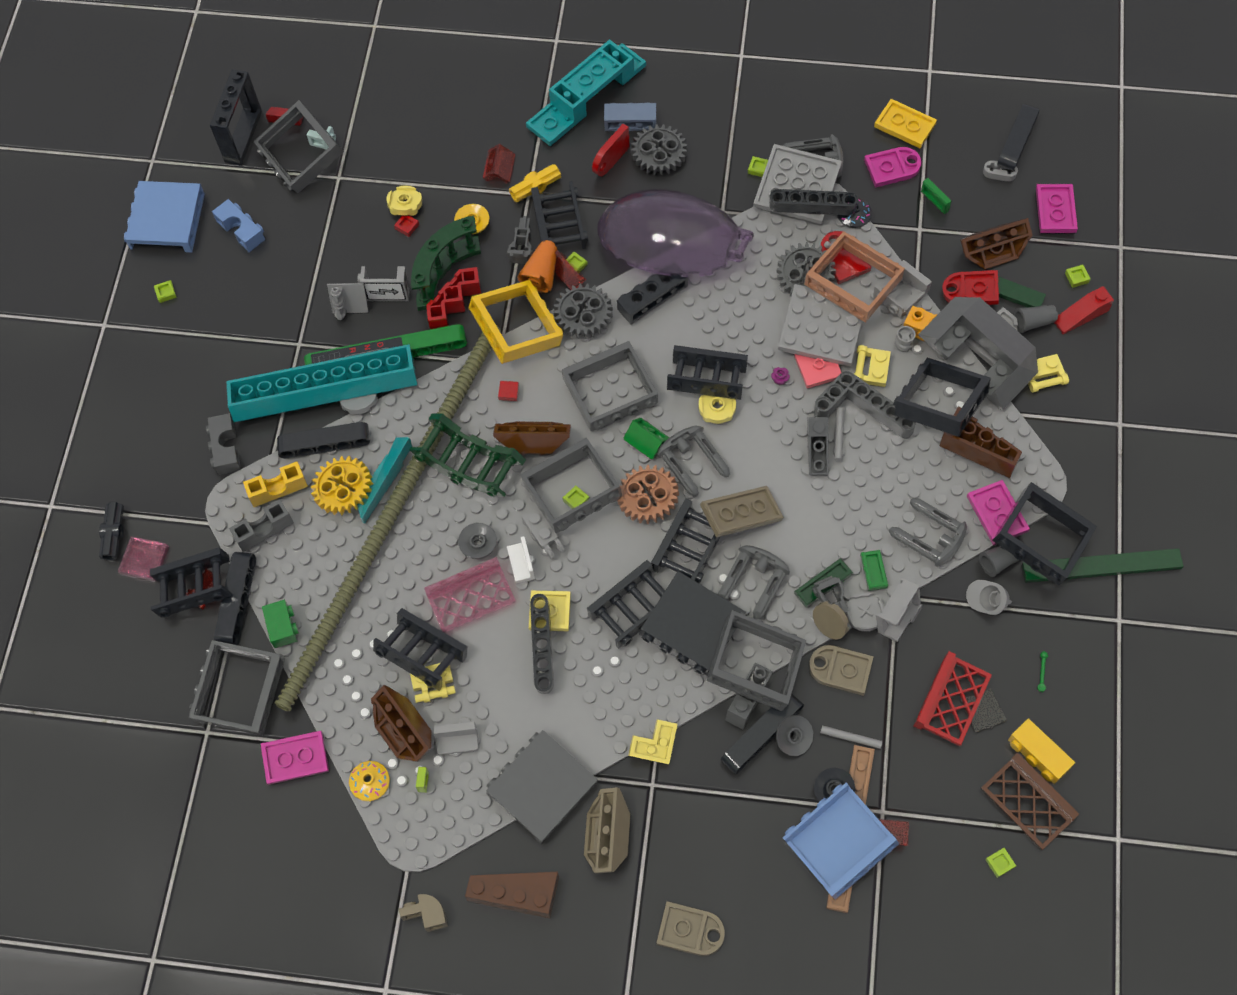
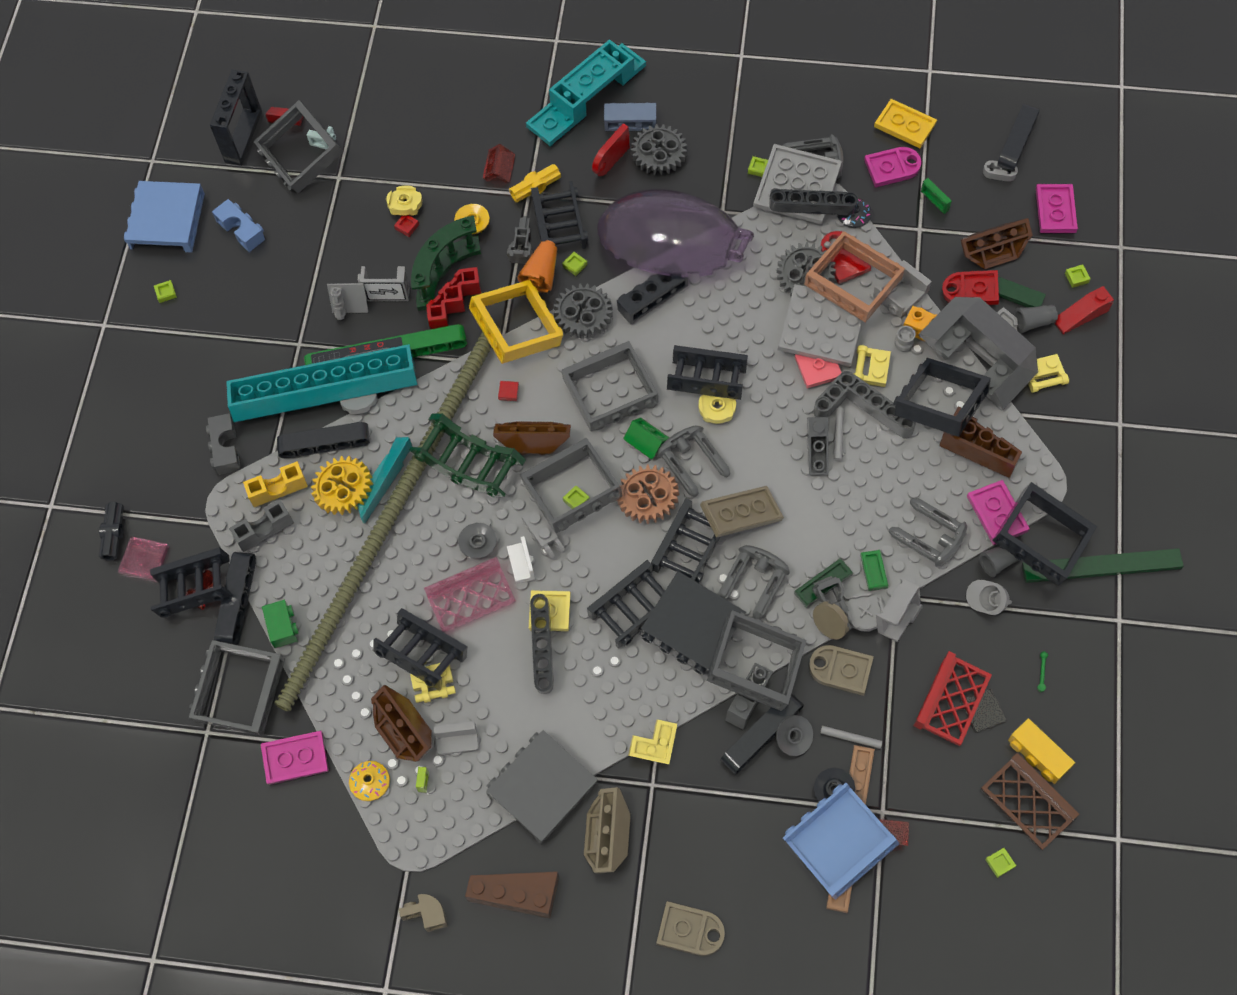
(567, 271): clear red panel -> none
(780, 379): magenta plate -> none

